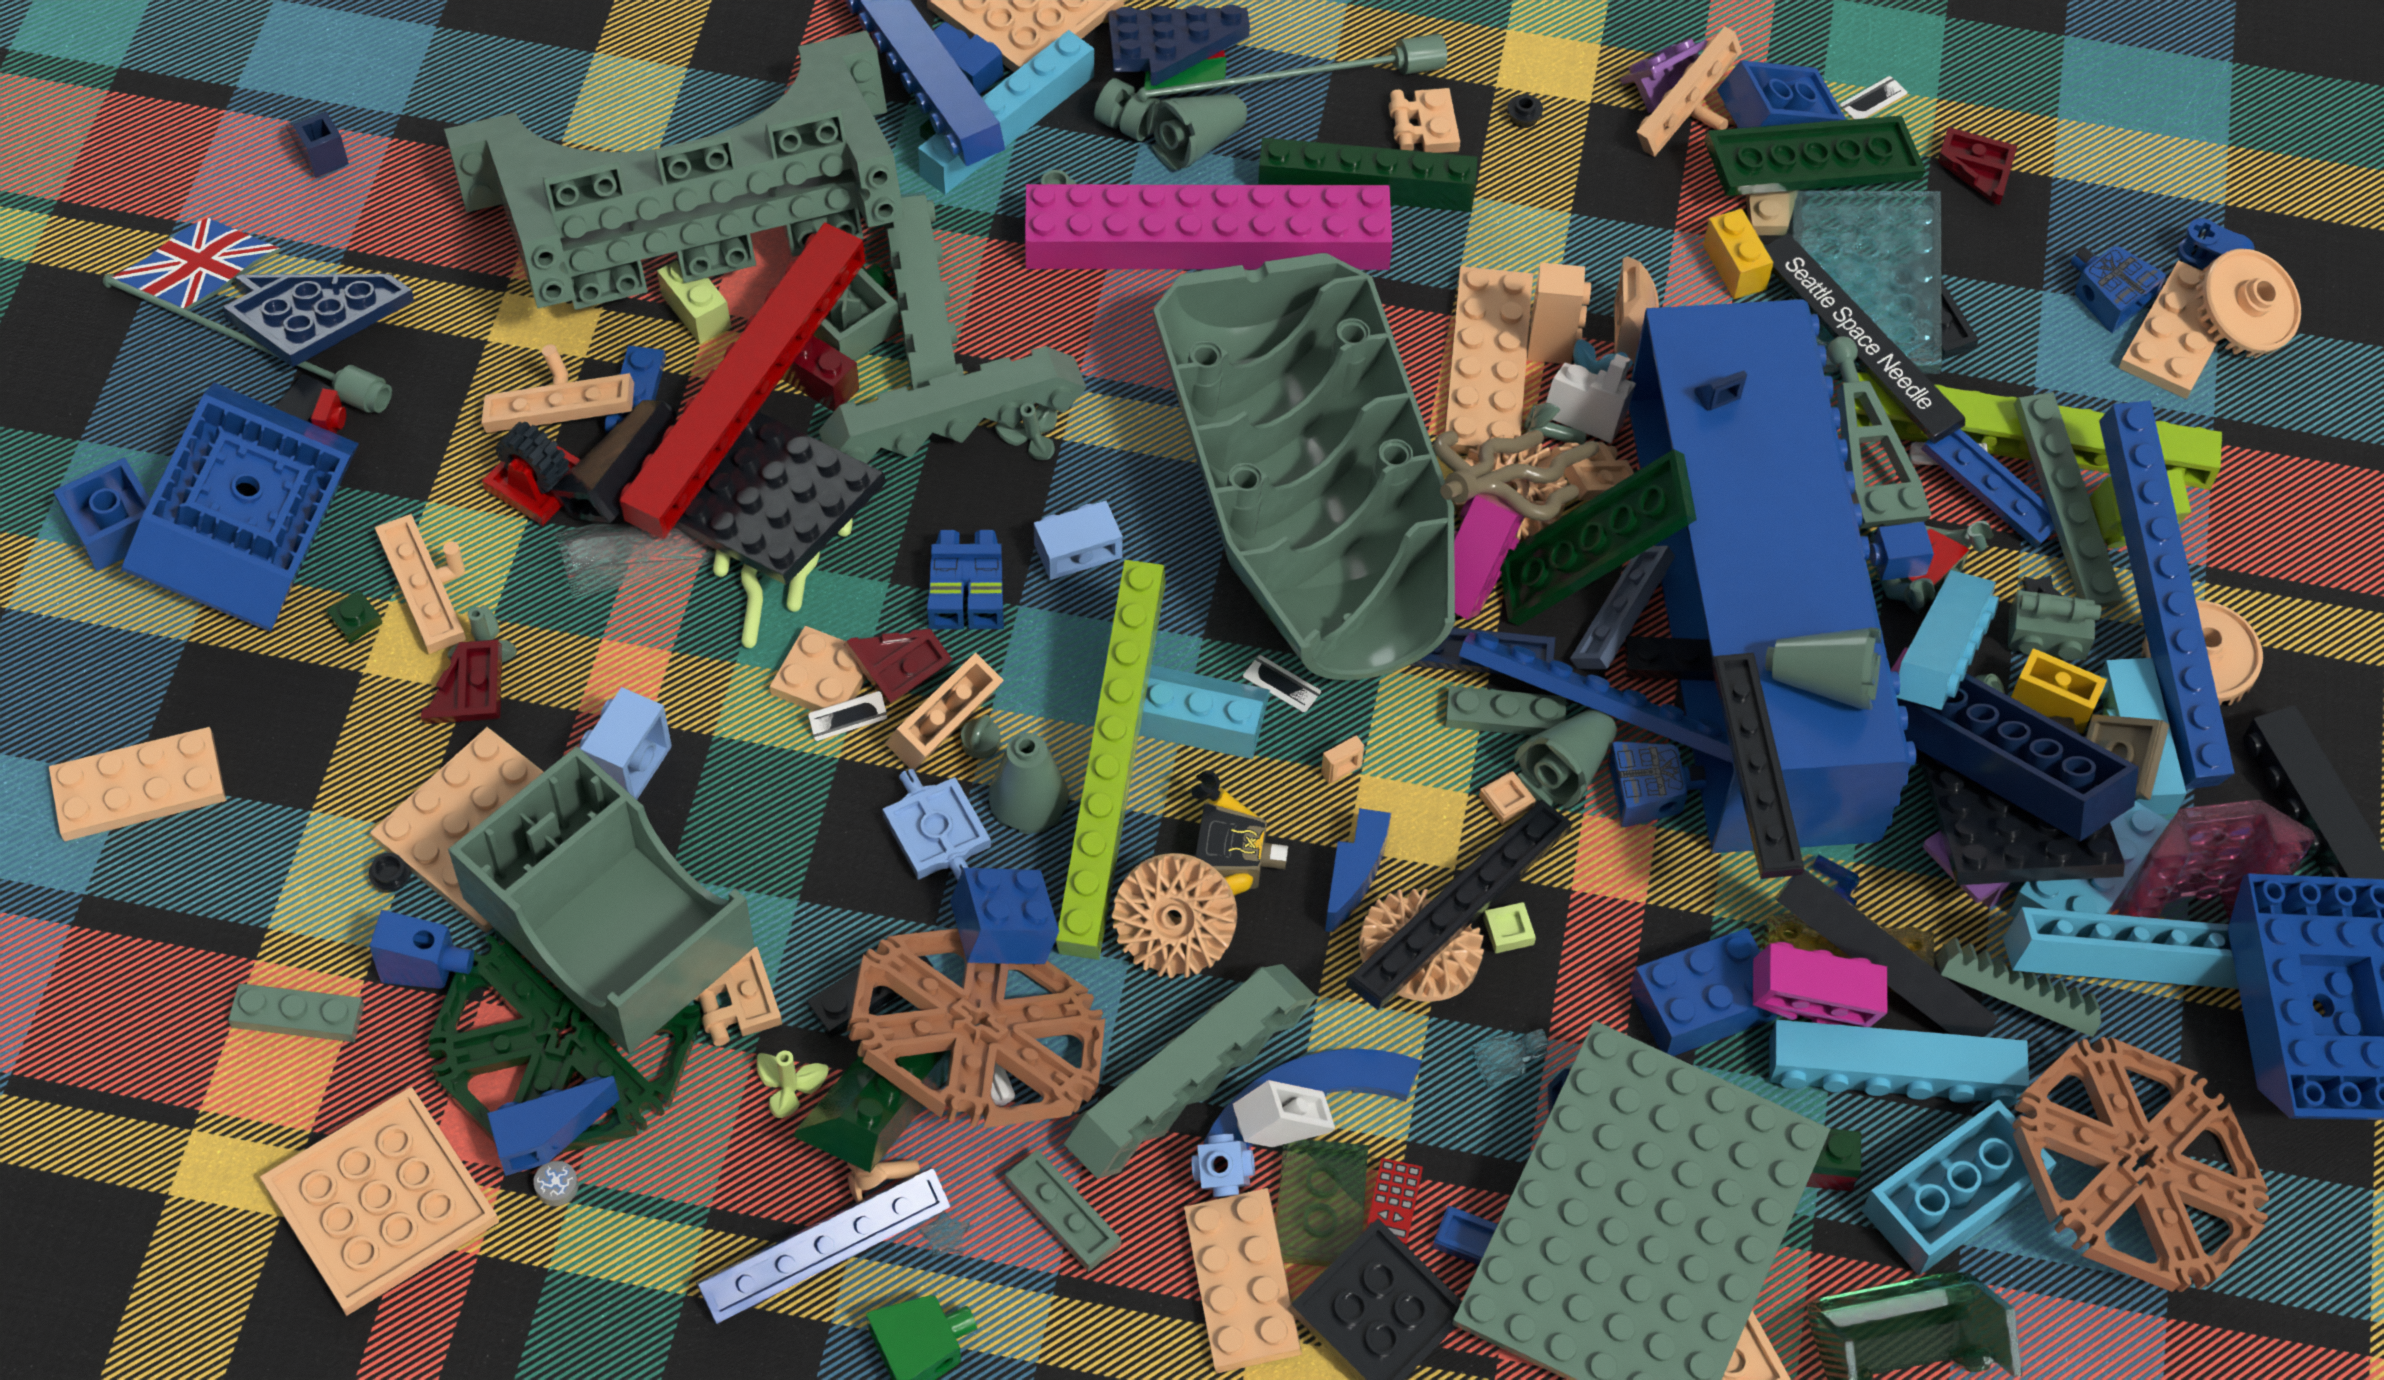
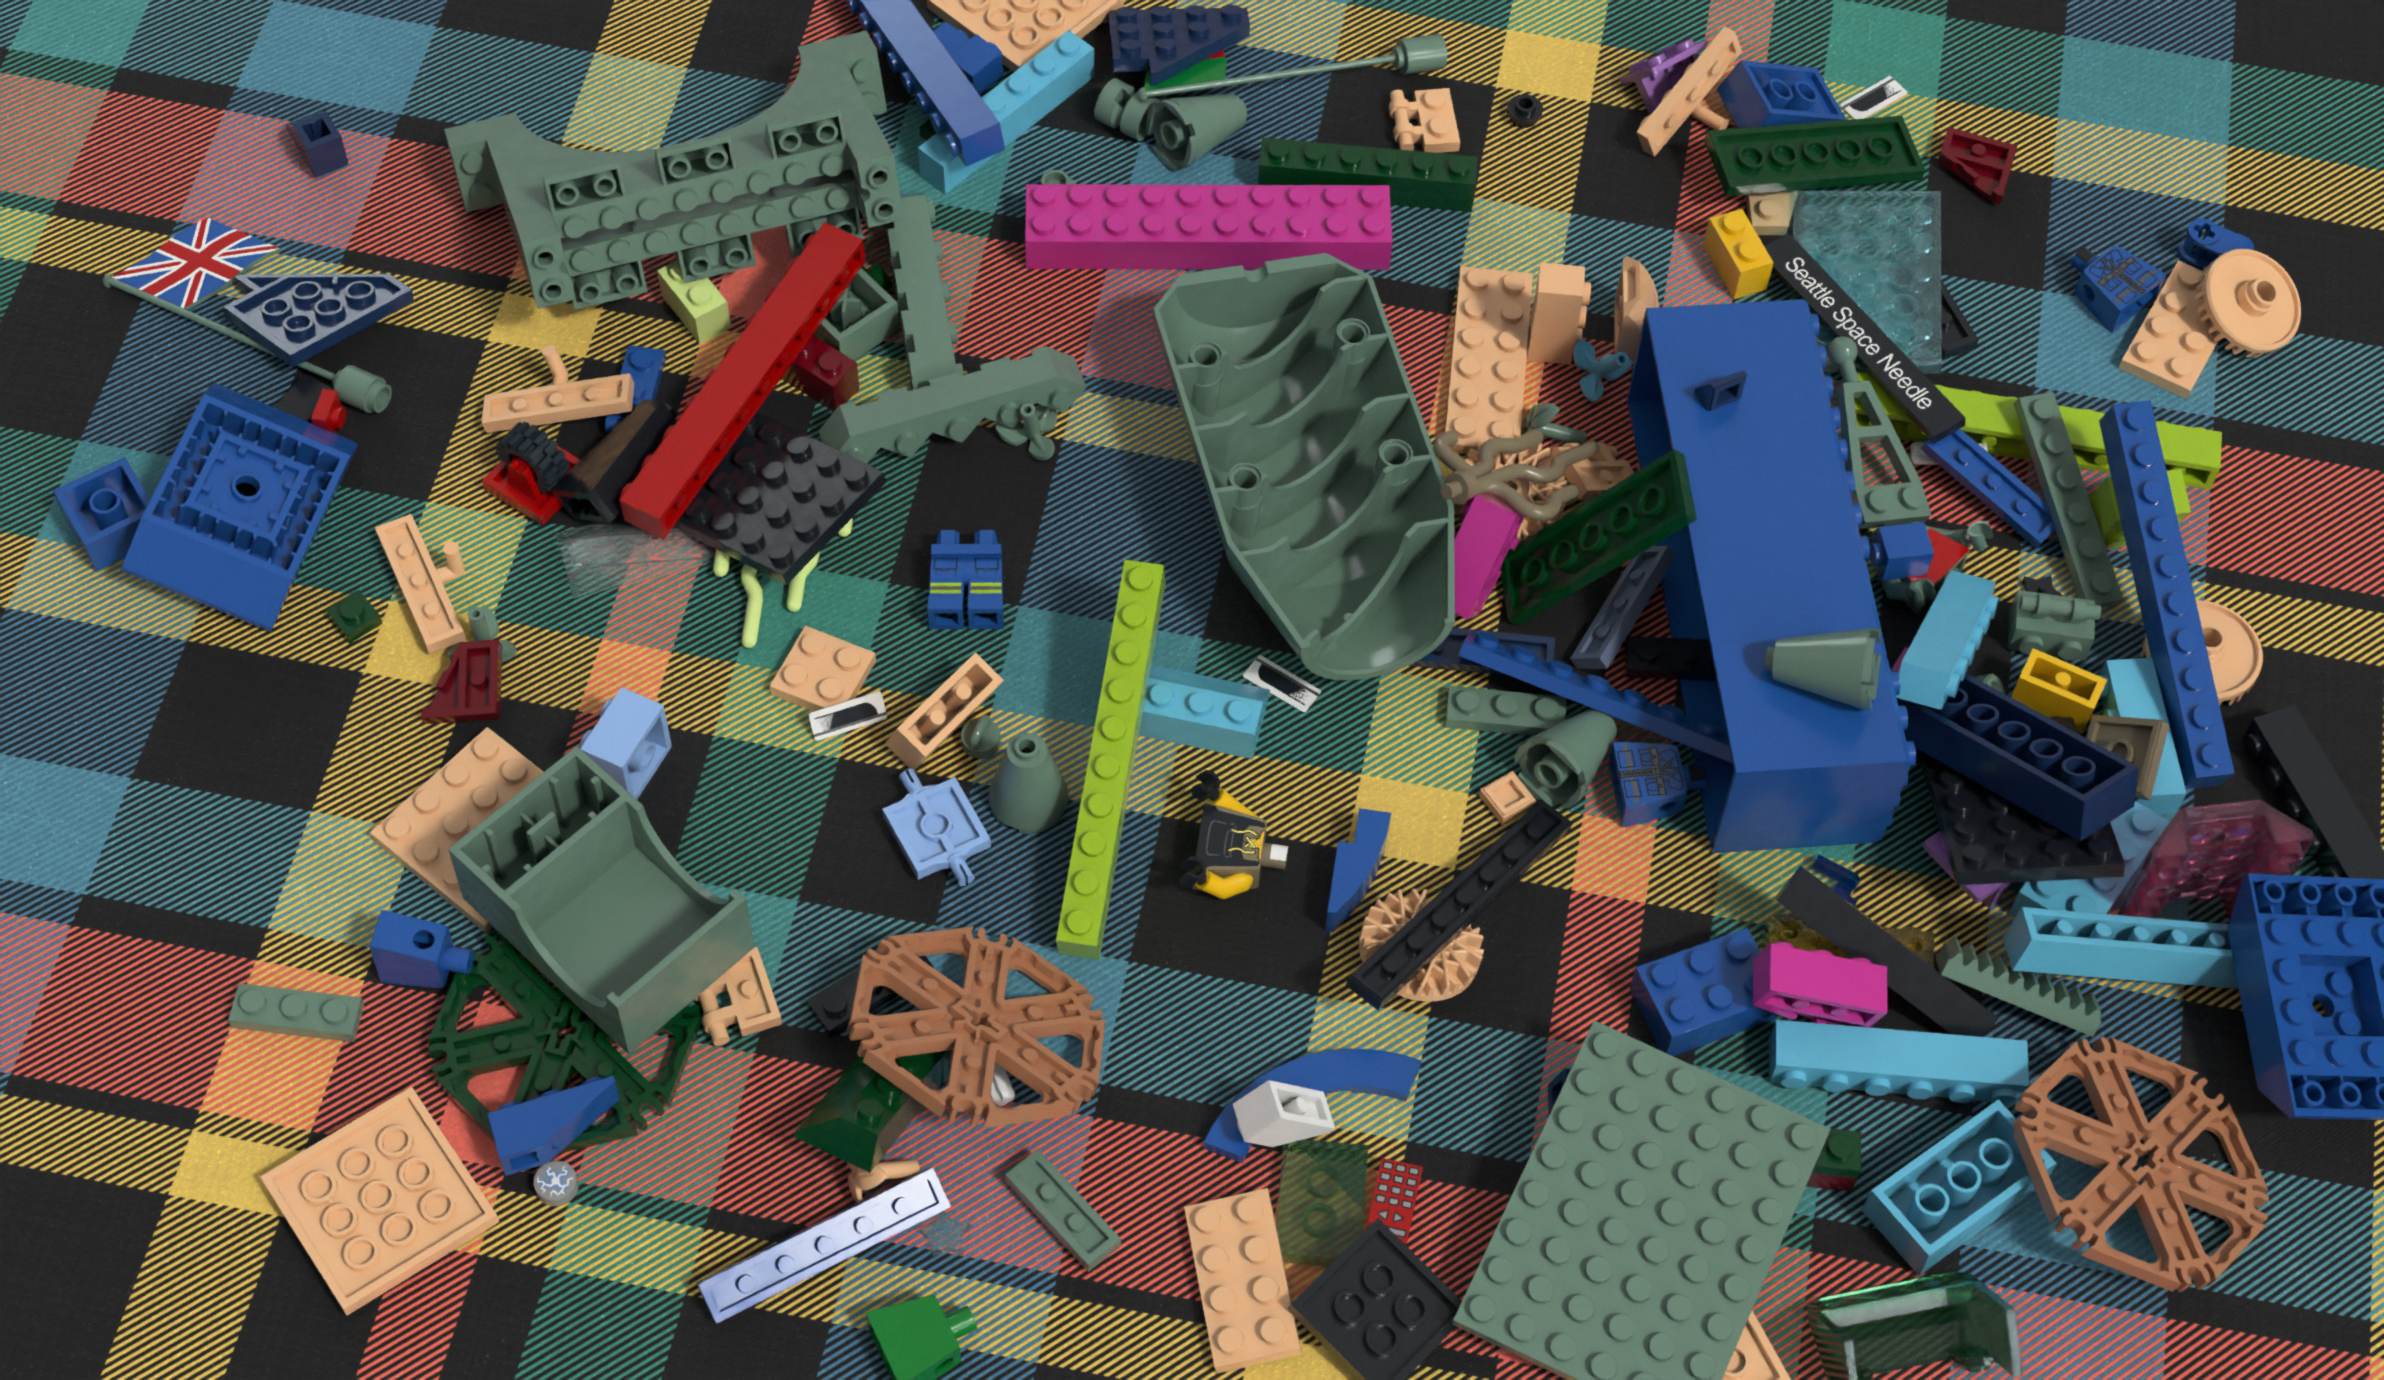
(136, 784): light nougat plate -> none
(389, 873): black plate -> none
(780, 1072): yellowish green plant -> none
(898, 661): dark red wing -> none
(1004, 916): blue brick -> none
(1078, 540): light blue brick -> none
(1165, 940): light nougat wheel -> none
(1187, 1069): sand green brick -> none
(1239, 1168): light blue brick -> none
(1342, 759): light nougat tile -> none
(1464, 1235): blue tile -> none
(1504, 1059): clear light blue plate -> none
(1509, 927): yellowish green plate -> none
(1593, 401): white hinge -> none
(1757, 766): black tile -> none

